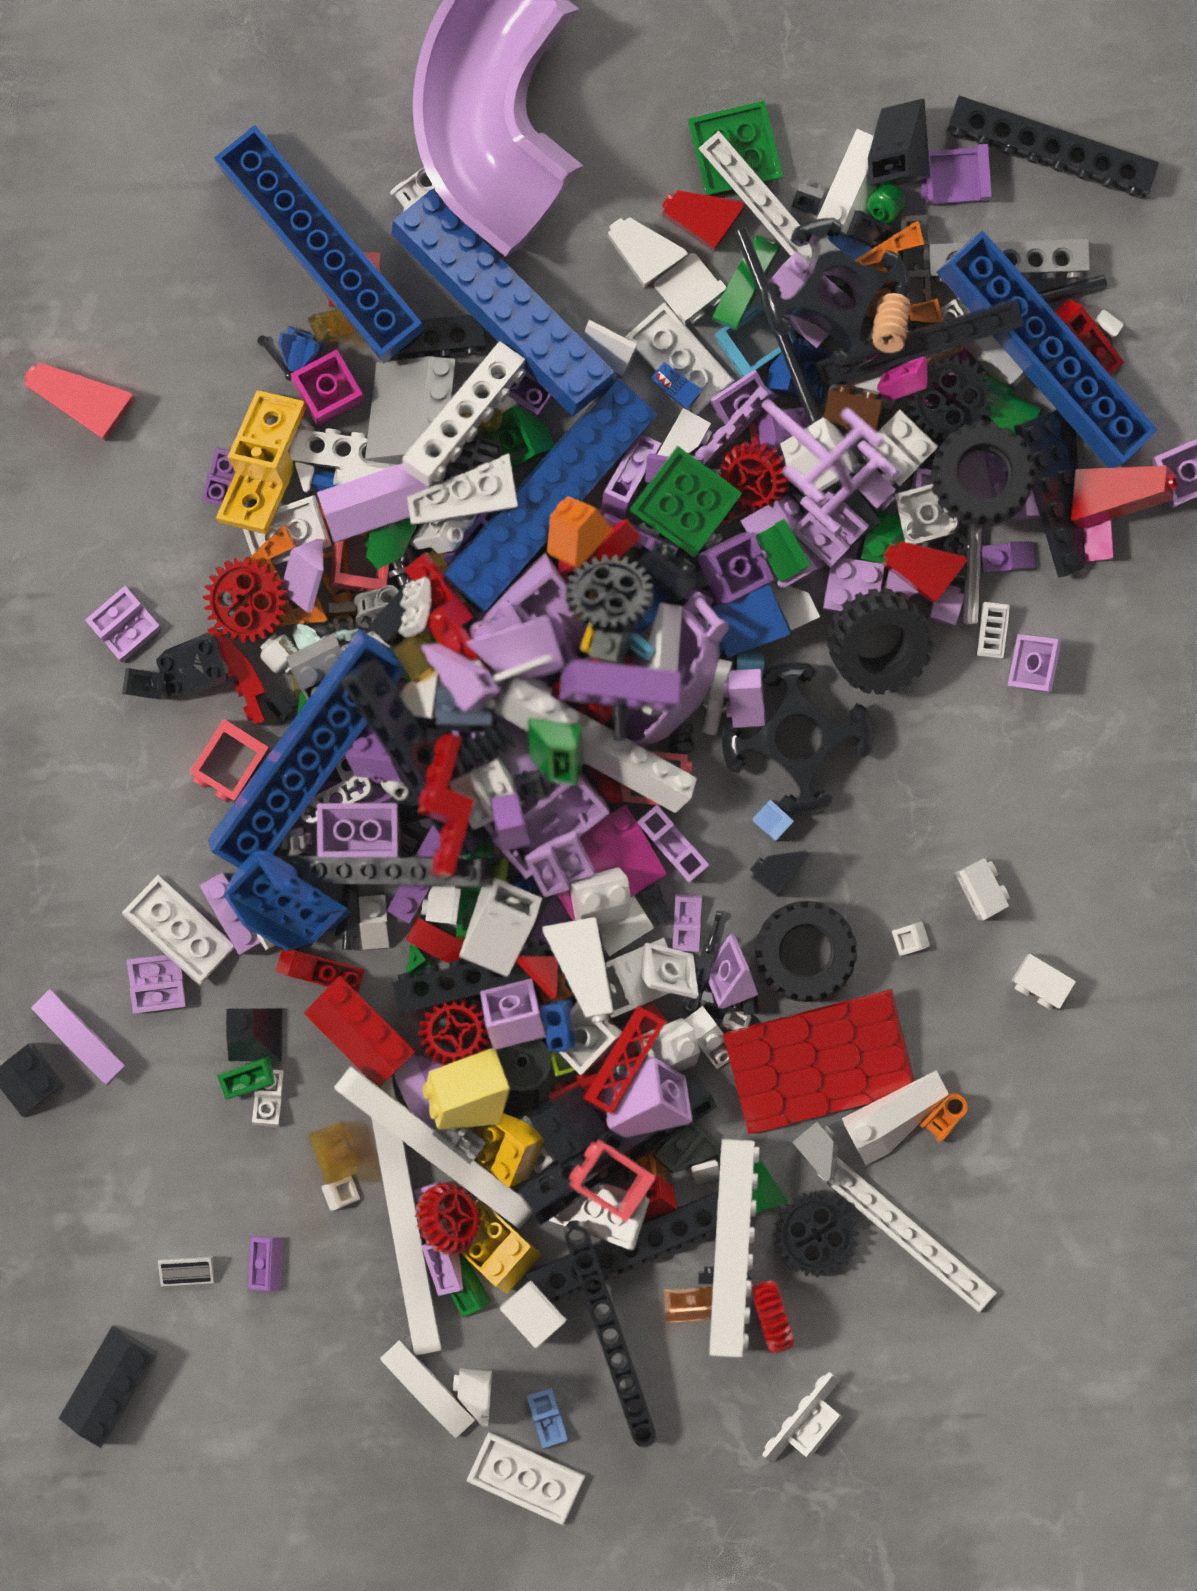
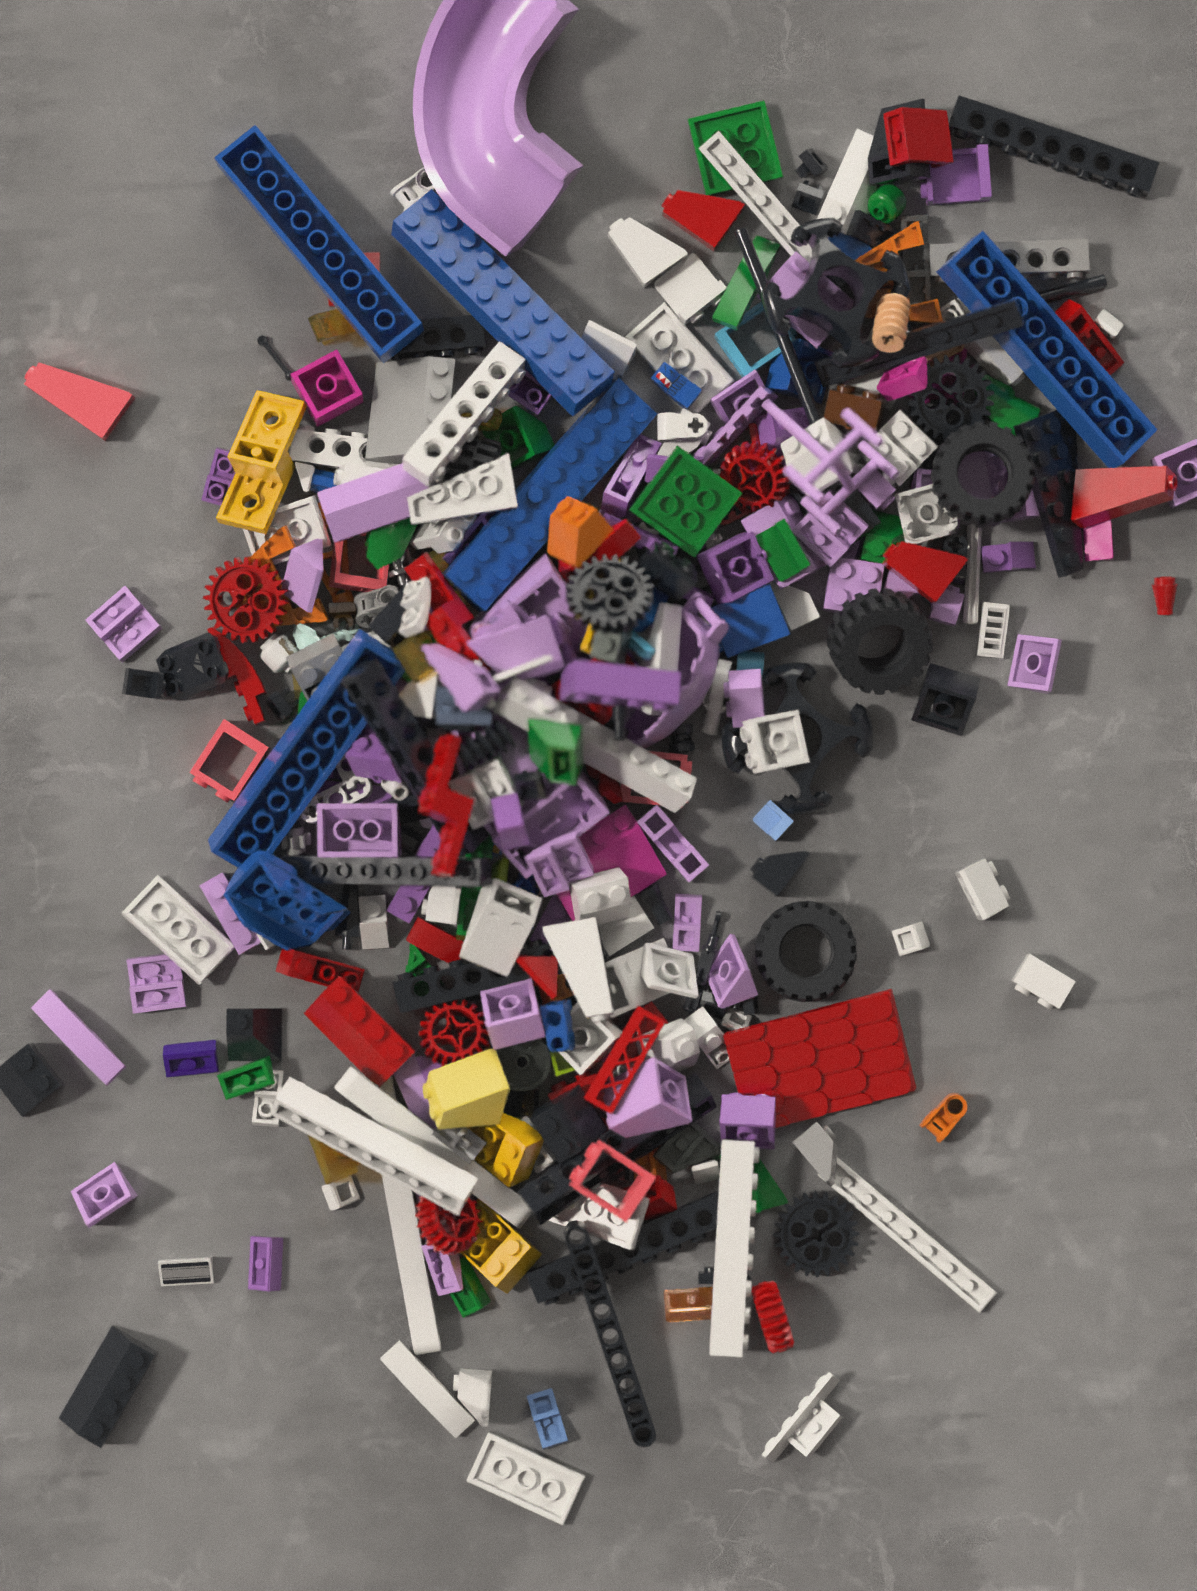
(103, 1194): none -> lavender slope
(190, 1058): none -> dark purple slope
(299, 348): blue brick -> none
(373, 1145): none -> white brick
(532, 1314): white slope -> none
(675, 427): none -> white piece
(749, 1119): none -> medium lavender slope
(774, 741): none -> white plate
(811, 163): none -> black tile
(889, 1120): white wedge -> none
(918, 136): none -> red panel
(946, 699): none -> black slope
(1164, 594): none -> red cone

